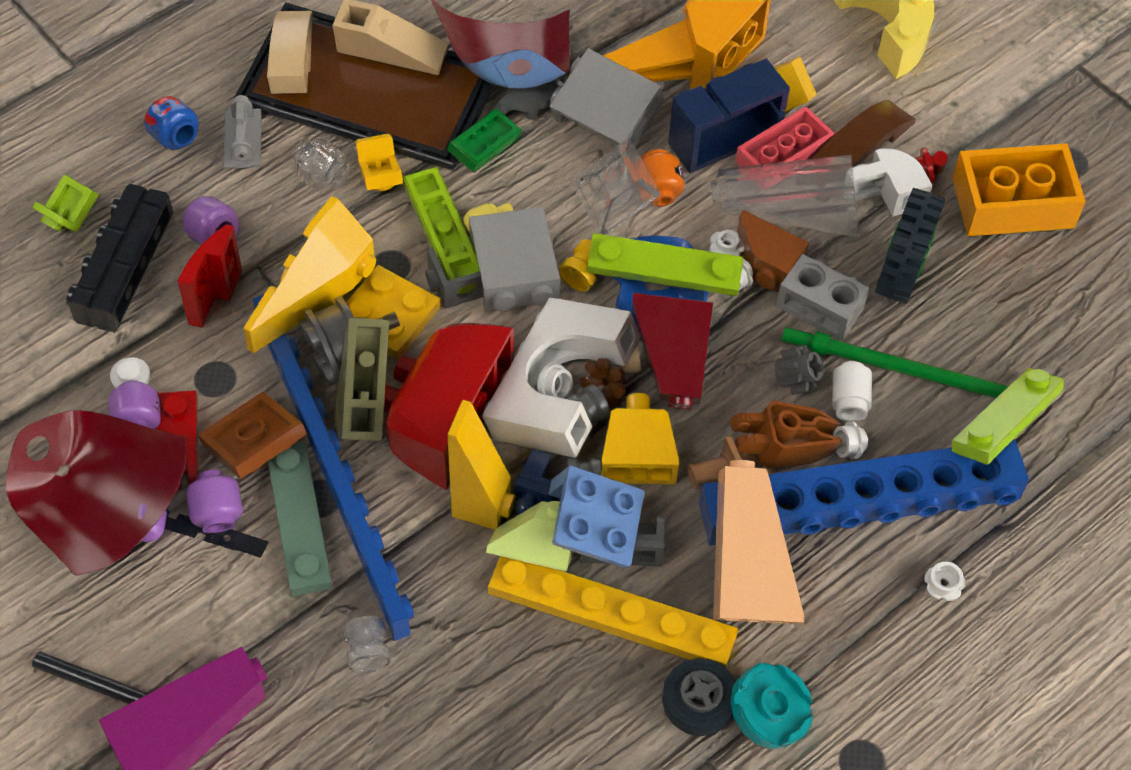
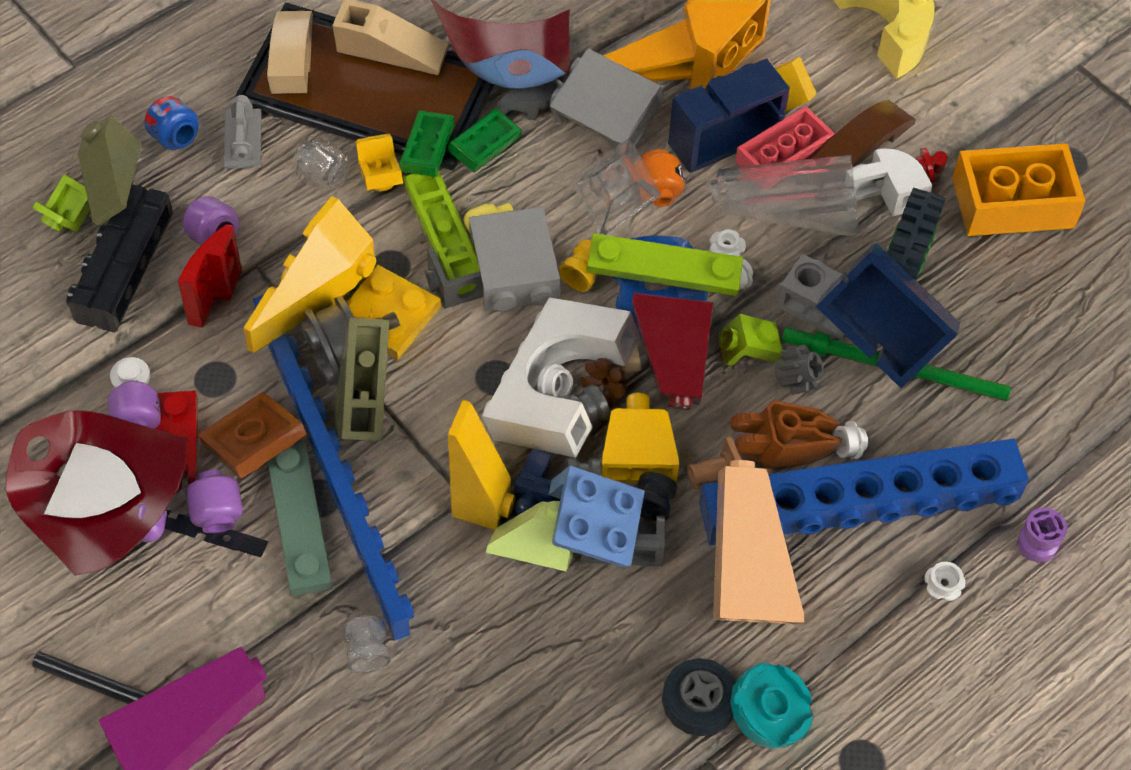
(92, 484): none -> white sticker
(108, 166): none -> olive slope
(427, 143): none -> green plate
(454, 366): red hips -> none
(612, 611): yellow plate -> none
(658, 492): none -> black wheel
(750, 338): none -> lime bracket
(769, 250): dark orange slope -> none
(852, 391): white brick -> none
(890, 308): none -> dark blue piece
(1007, 415): lime plate -> none
(1042, 534): none -> medium lavender wheel

